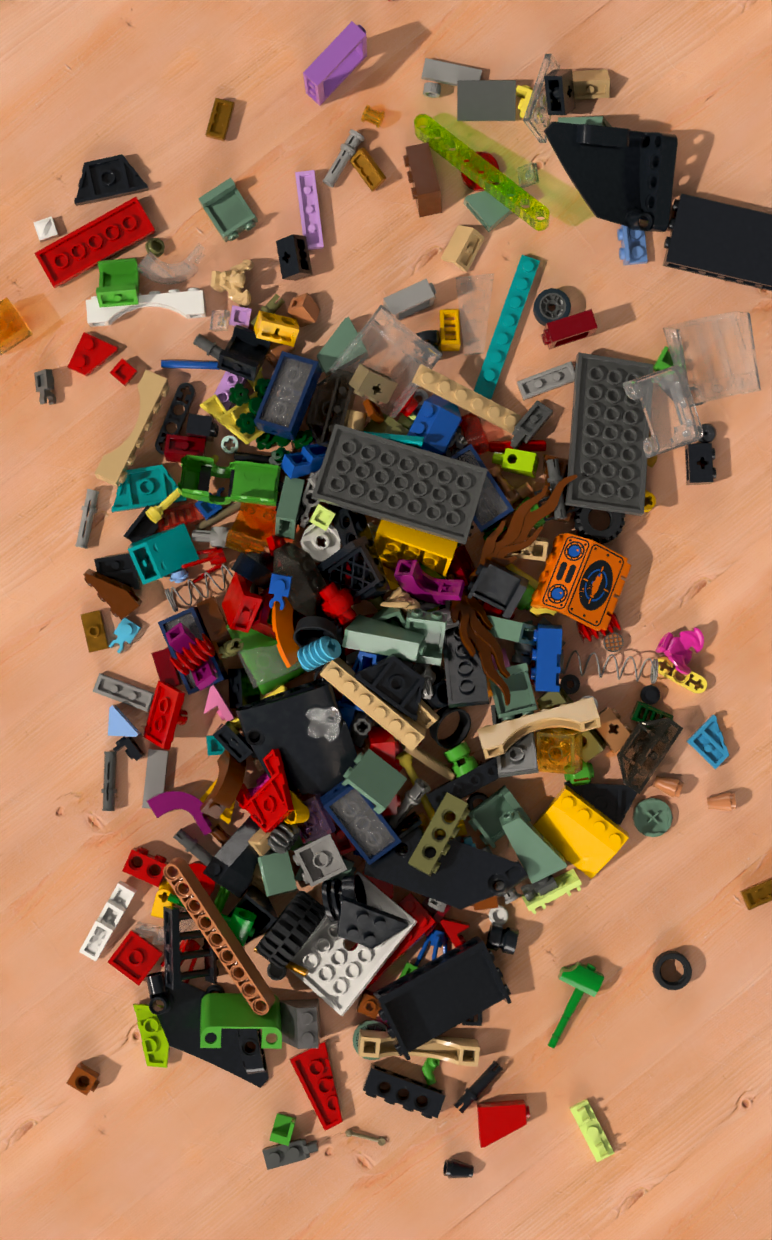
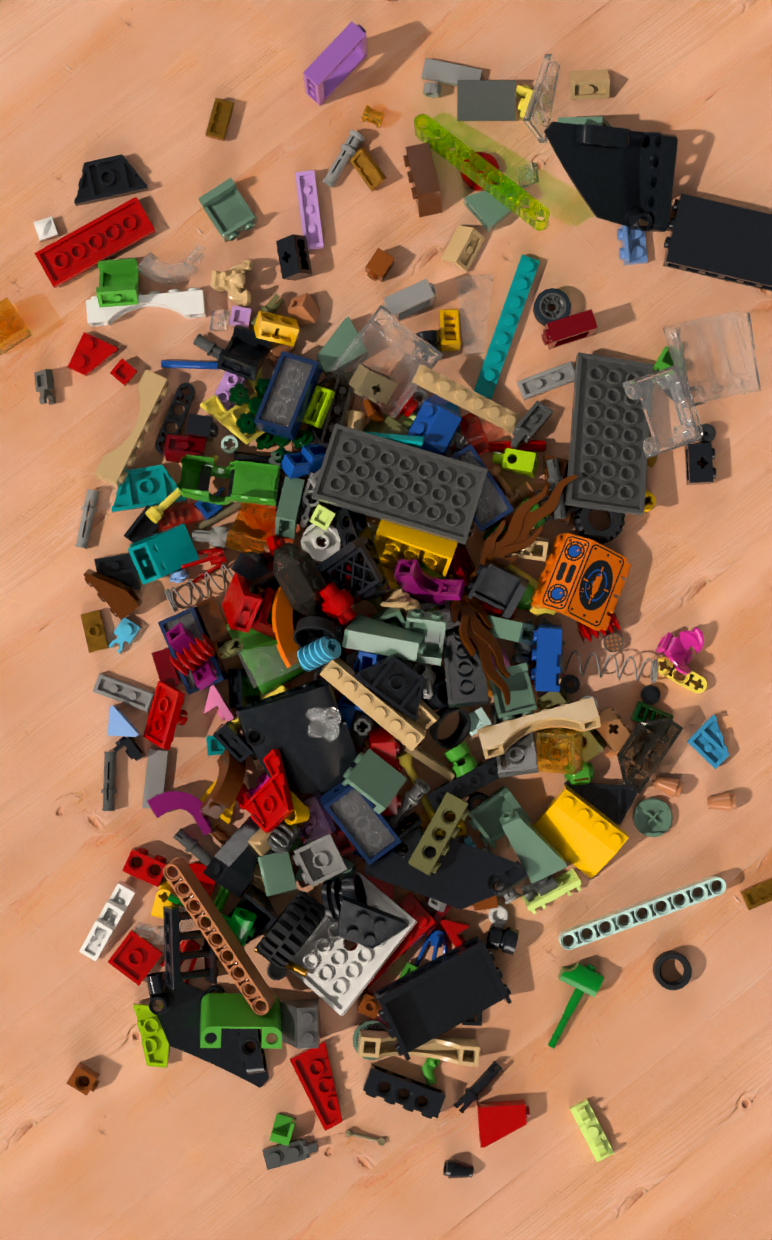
(155, 246): olive plate -> none
(279, 586): blue plate -> none
(321, 407): none -> lime tile
(379, 265): none -> dark orange brick
(478, 720): none -> light aqua panel
(559, 91): black brick -> none
(651, 914): none -> light aqua beam

